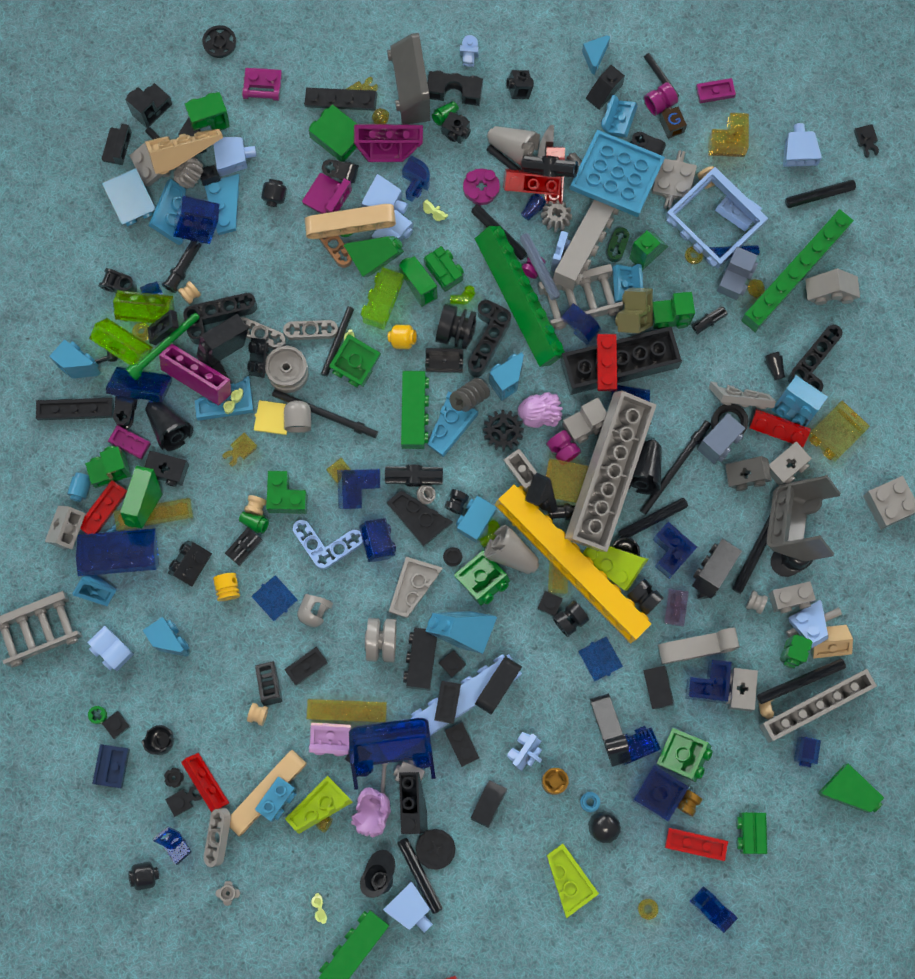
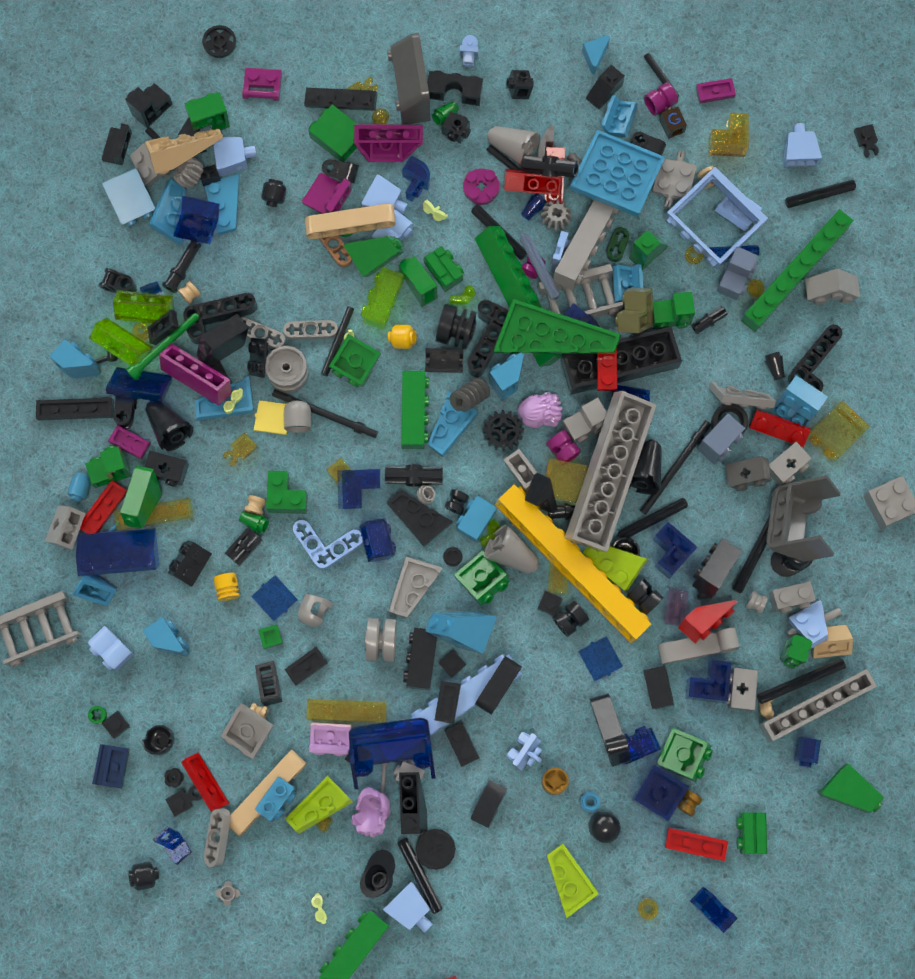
(247, 731): none -> light grey plate
(270, 636): none -> green plate
(543, 331): none -> green wing
(704, 618): none -> slope

